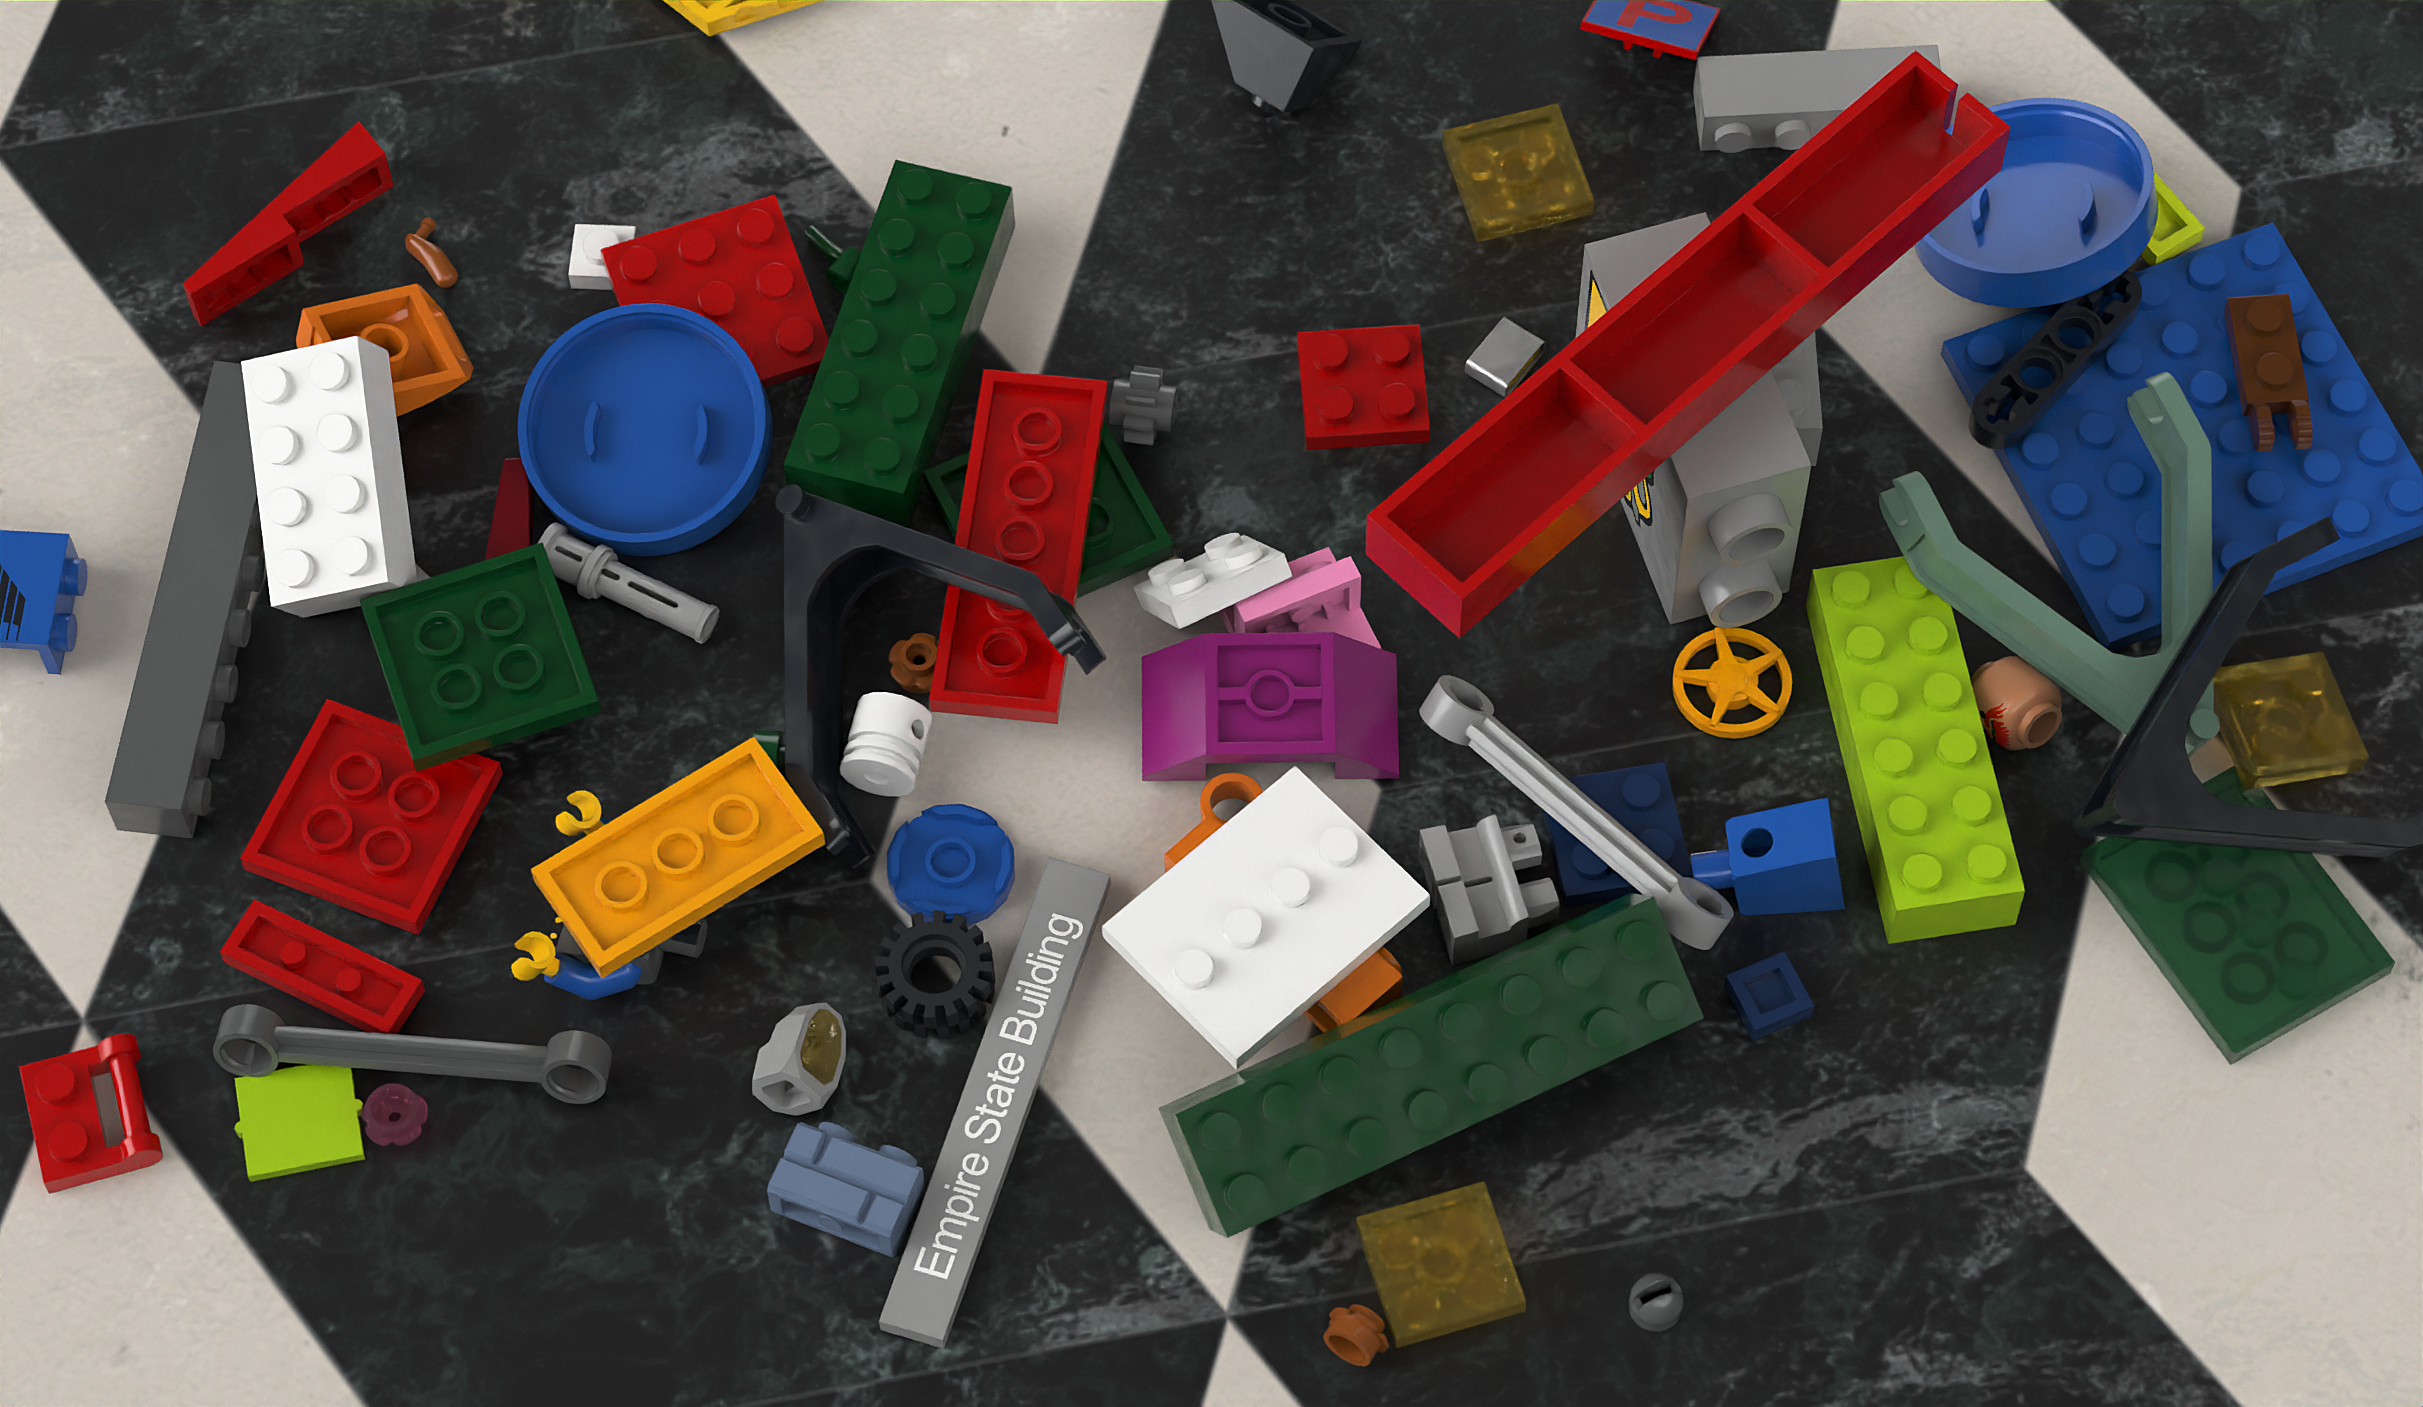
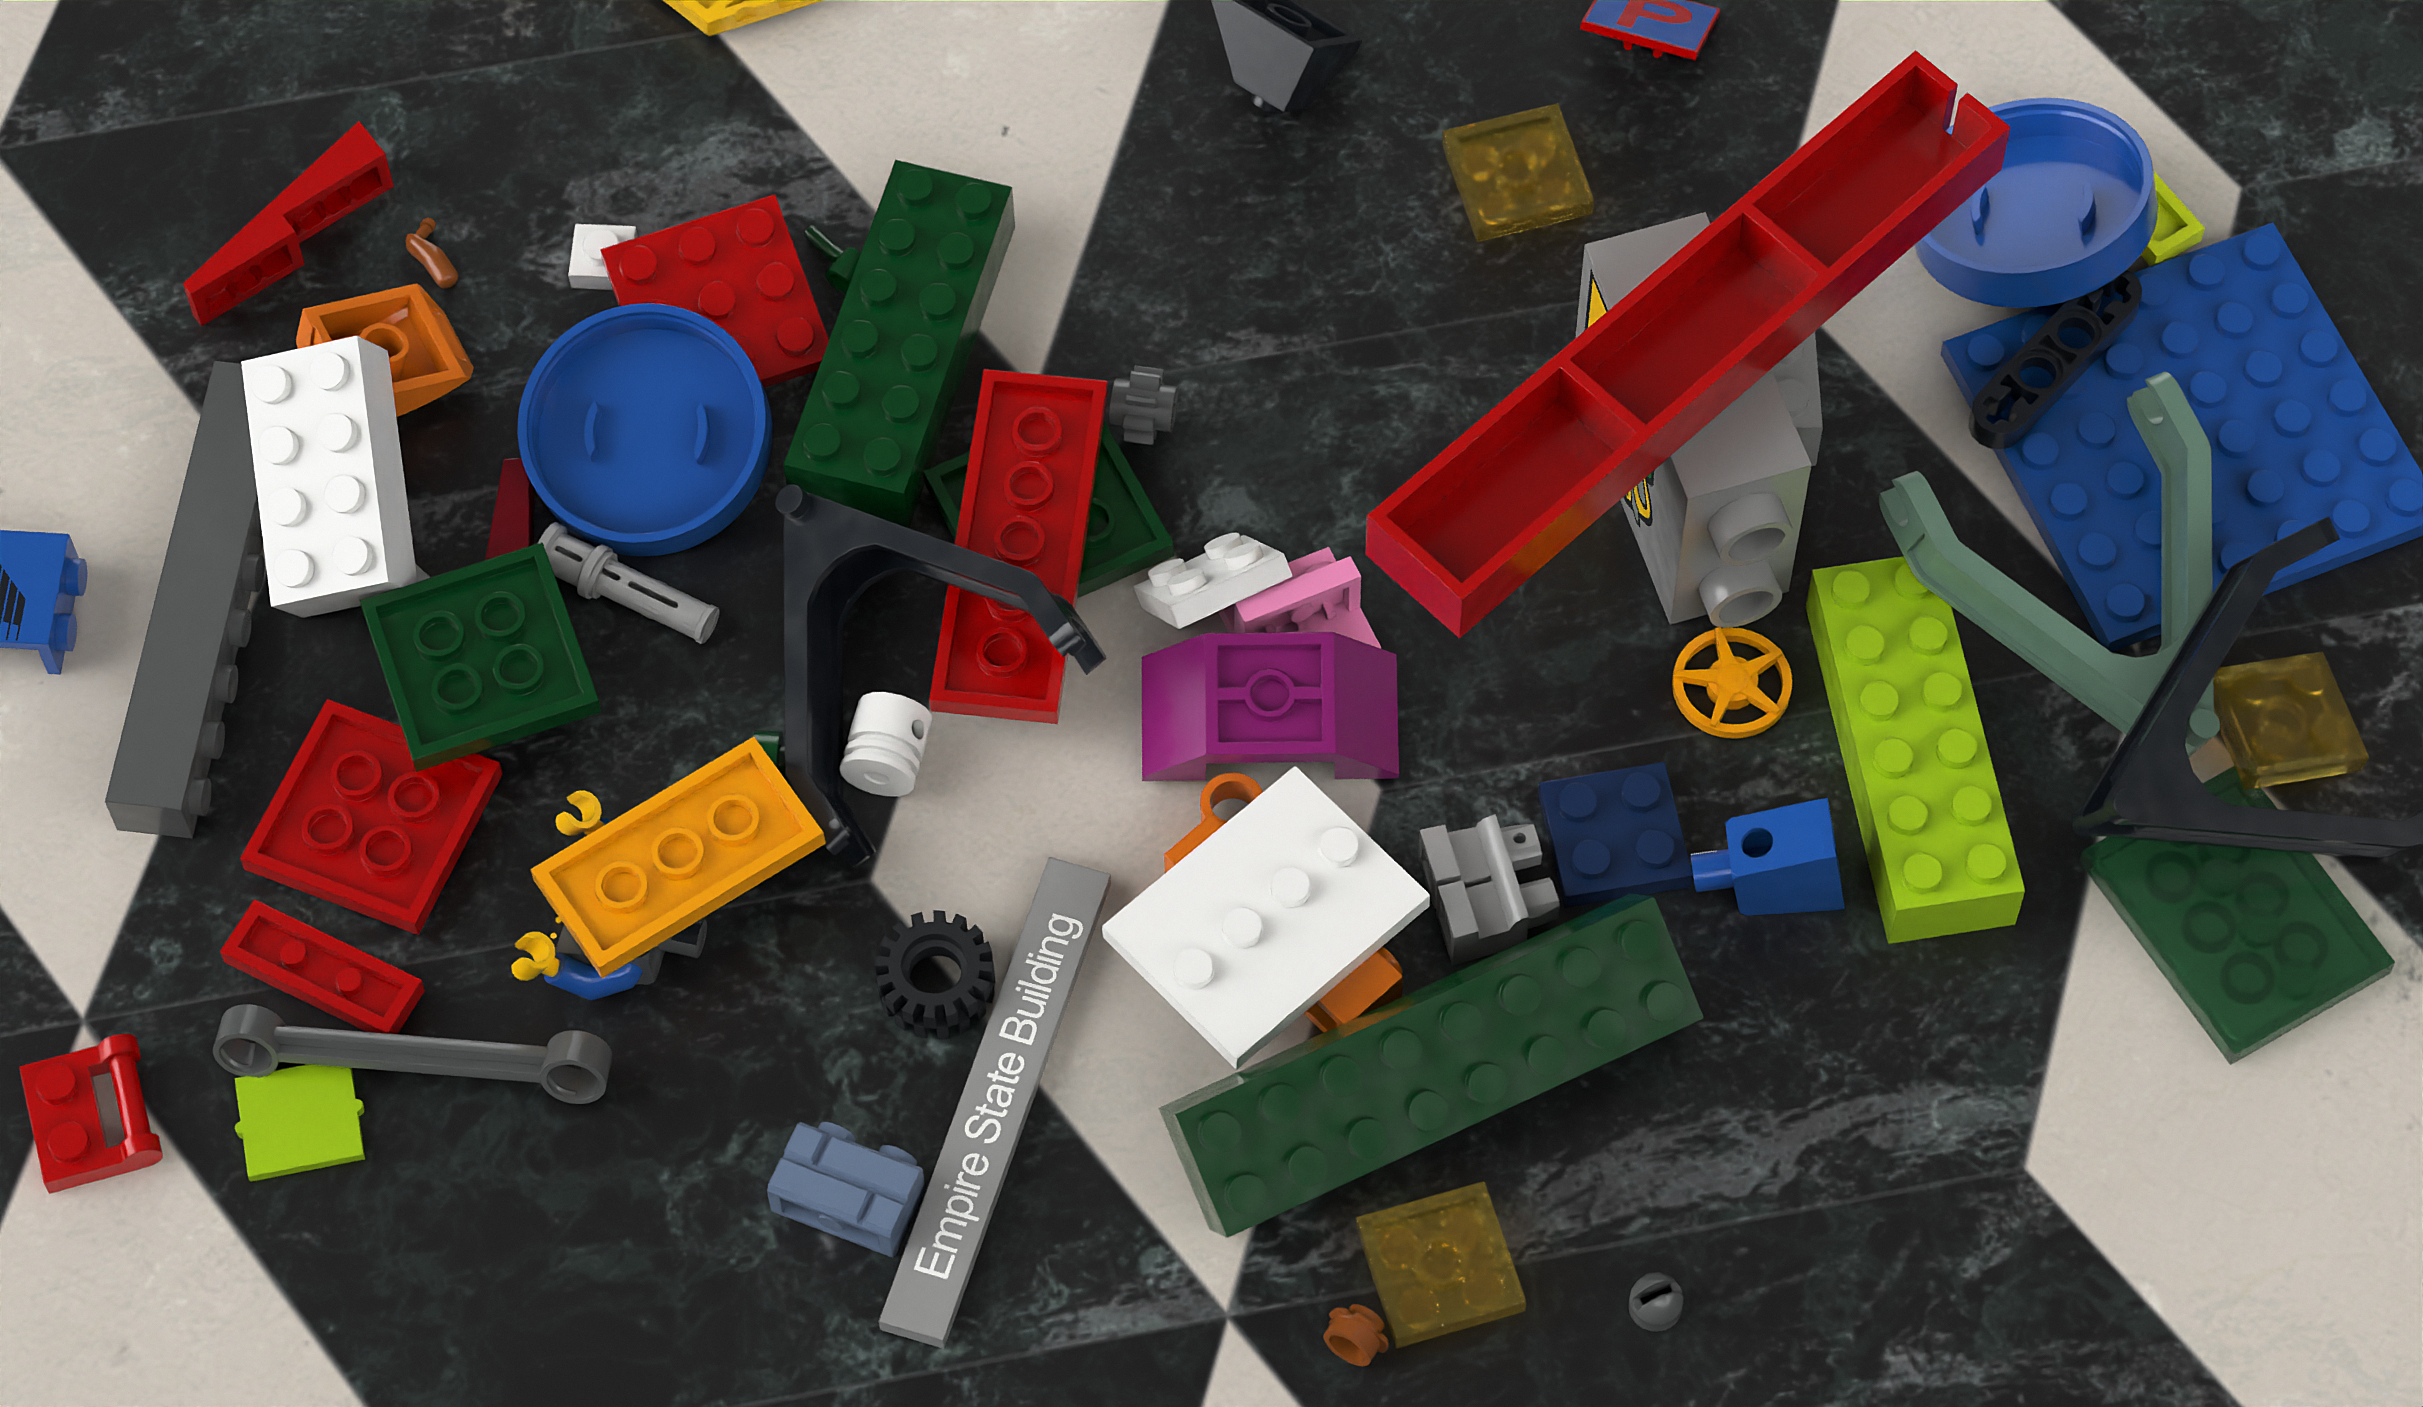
(392, 1099): clear pink plate -> none
(801, 1060): light grey rock -> none
(905, 672): dark orange plate -> none
(951, 863): blue tile -> none
(1363, 387): red plate -> none
(1465, 717): light grey piece -> none
(1505, 357): flat silver piece -> none
(1769, 995): dark blue plate -> none
(1785, 95): light grey brick -> none
(2016, 703): nougat head -> none
(2268, 367): reddish brown hinge -> none

